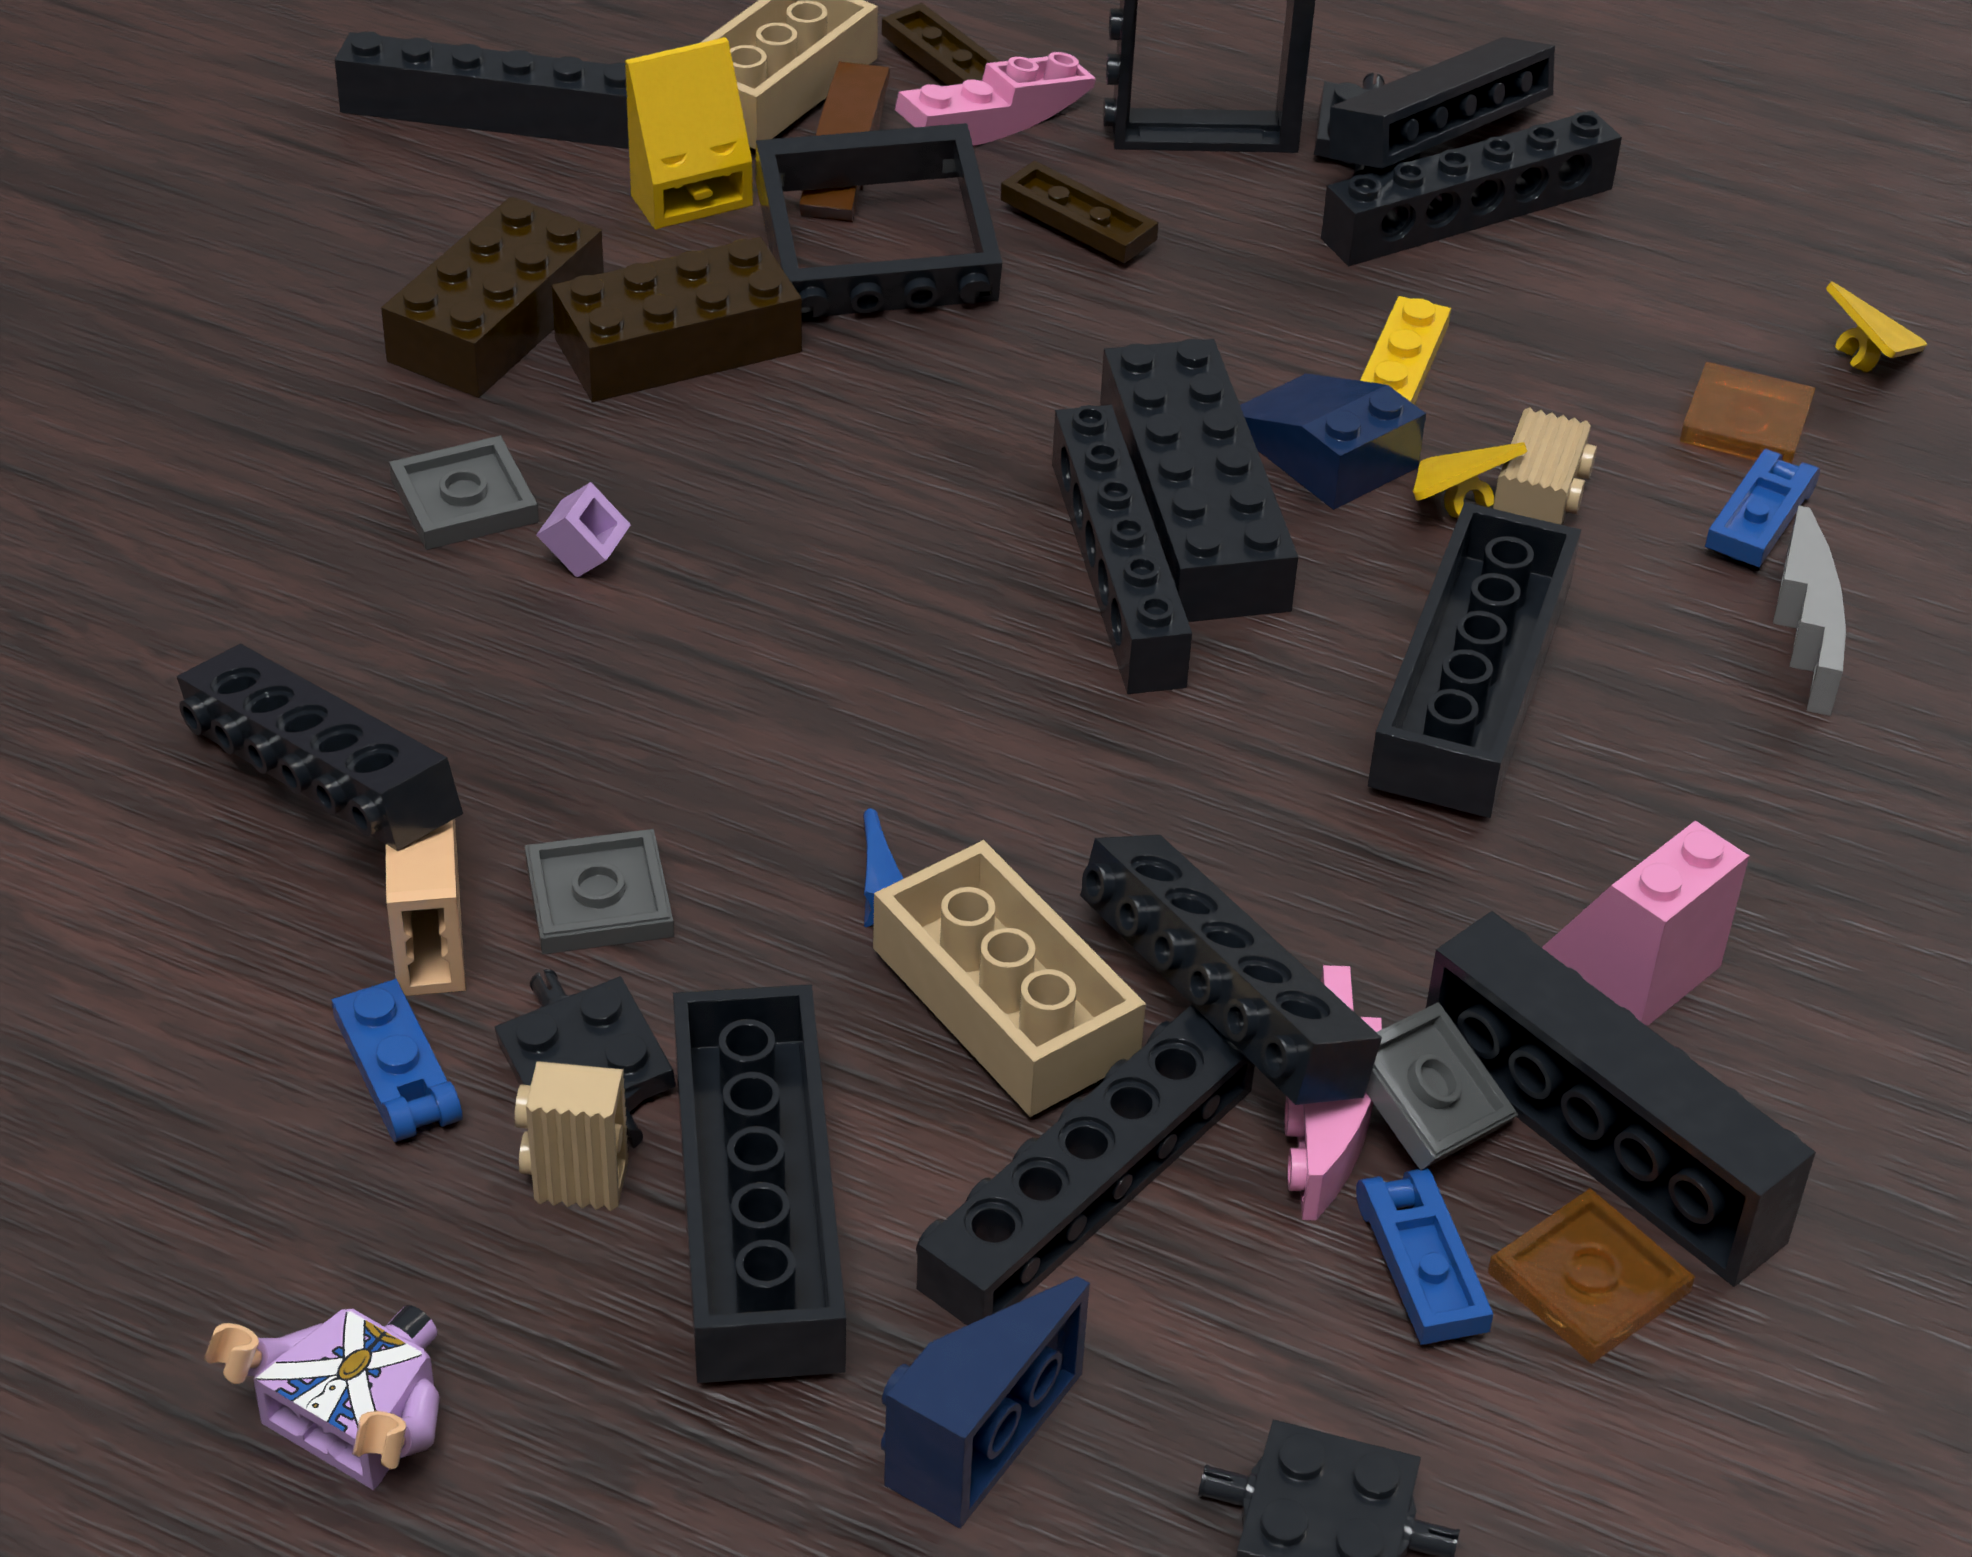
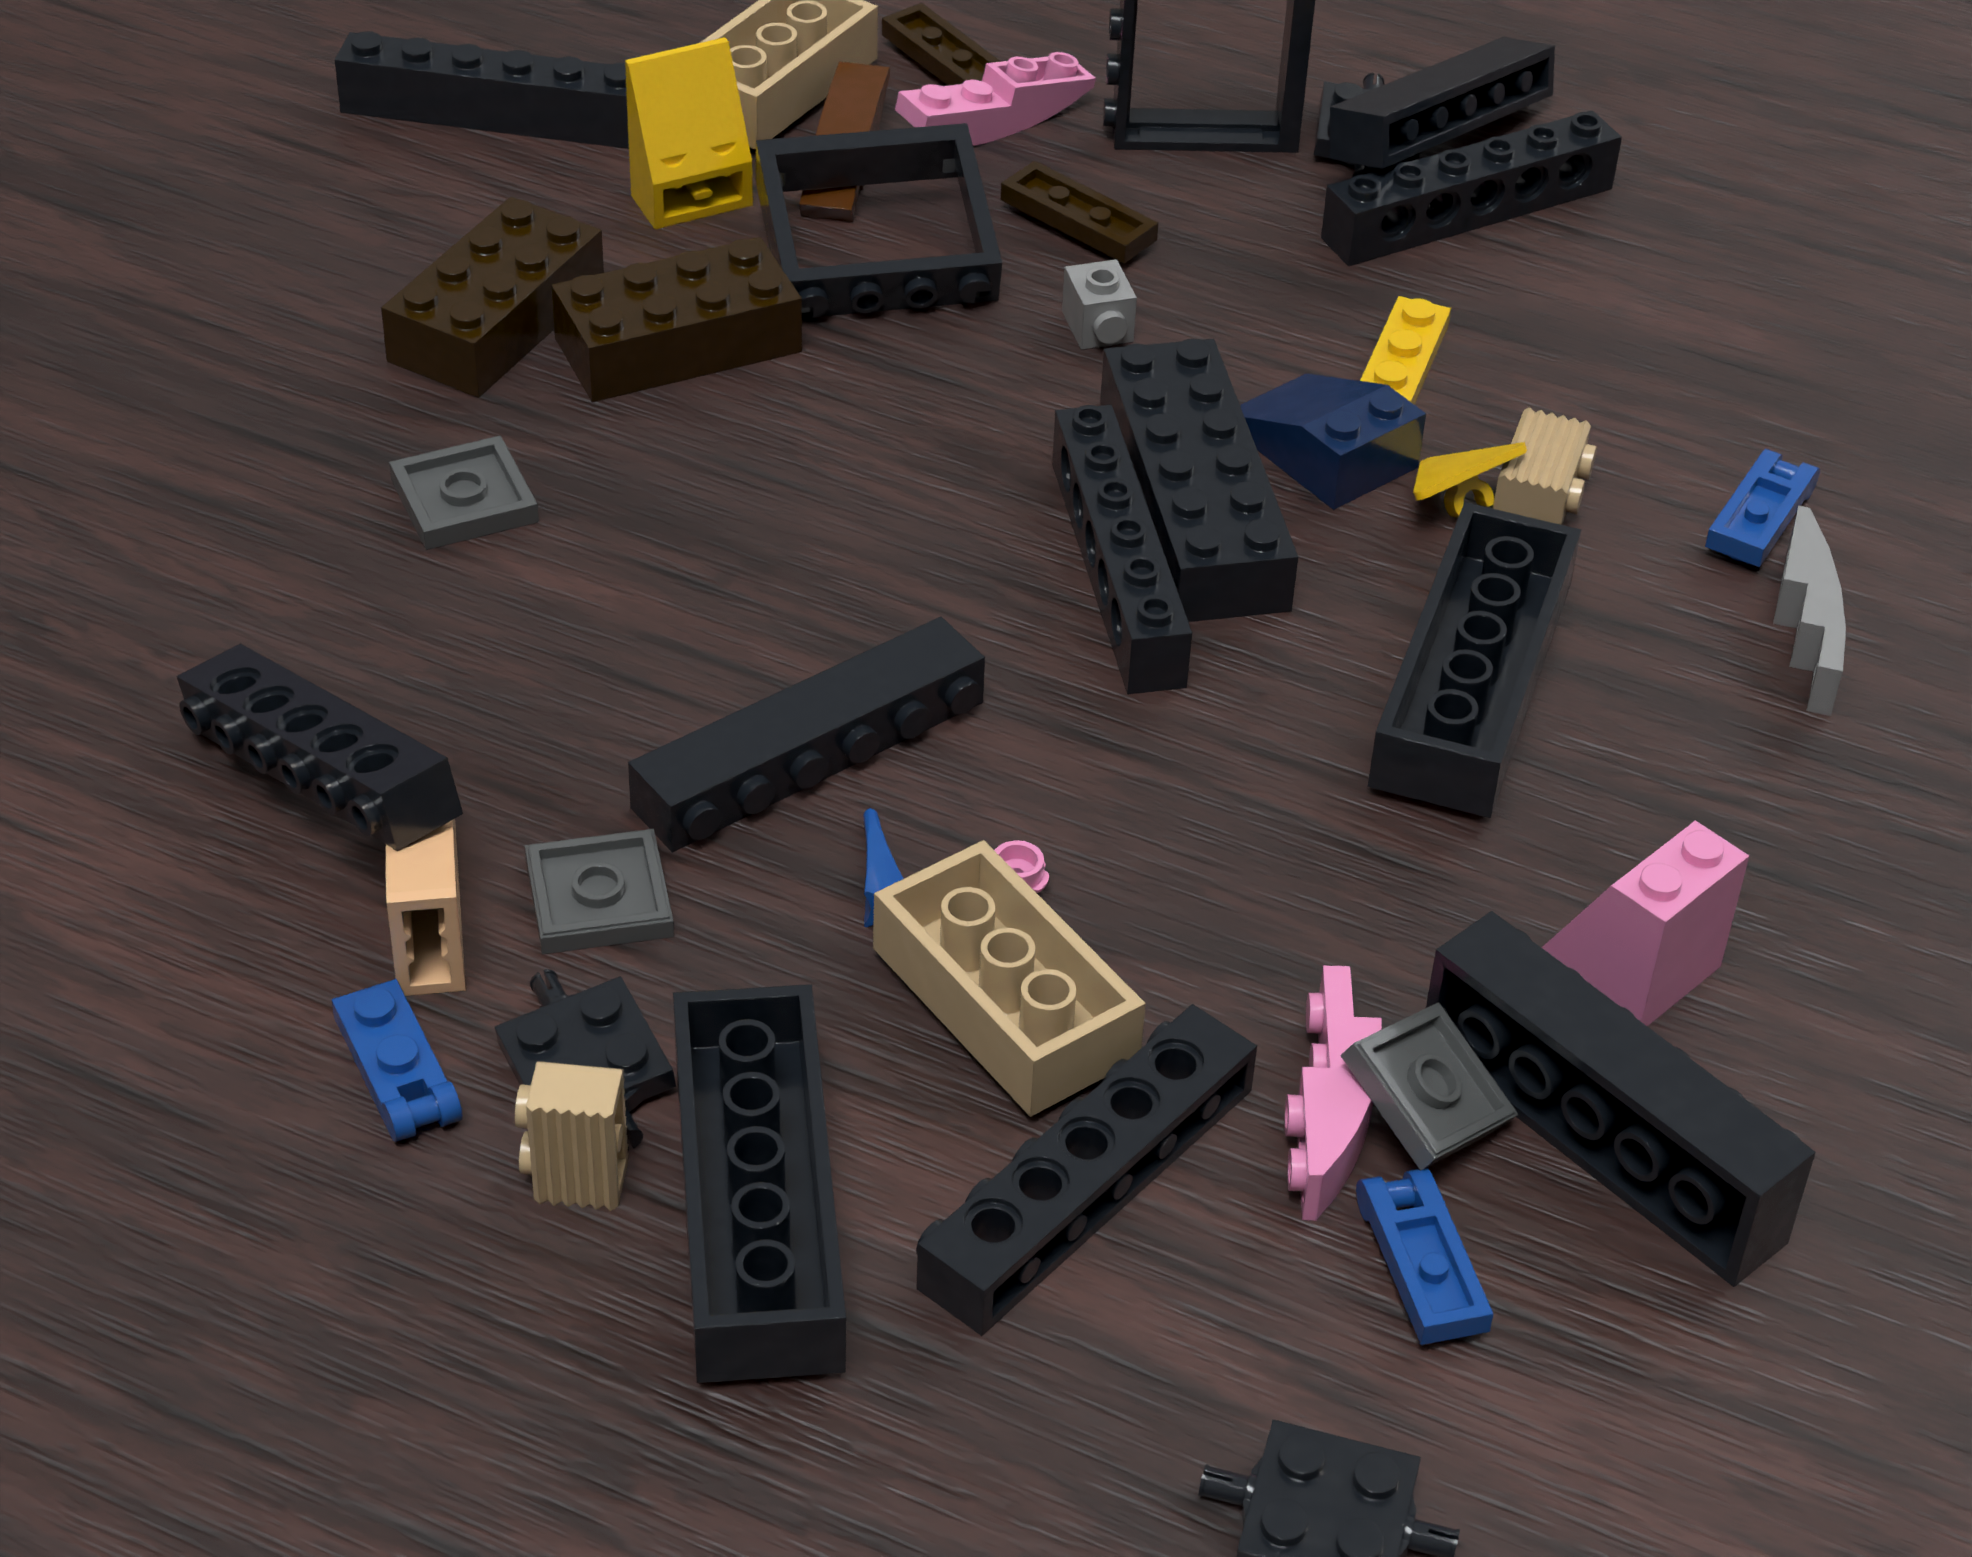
(342, 1387): torso -> none
(583, 529): lavender plate -> none
(805, 733): none -> black brick
(980, 1399): dark blue slope -> none
(1026, 861): none -> bright pink plate
(1099, 304): none -> light grey brick
(1231, 969): black brick -> none
(1591, 1275): clear orange tile -> none
(1746, 413): clear orange tile -> none
(1873, 332): yellow piece -> none

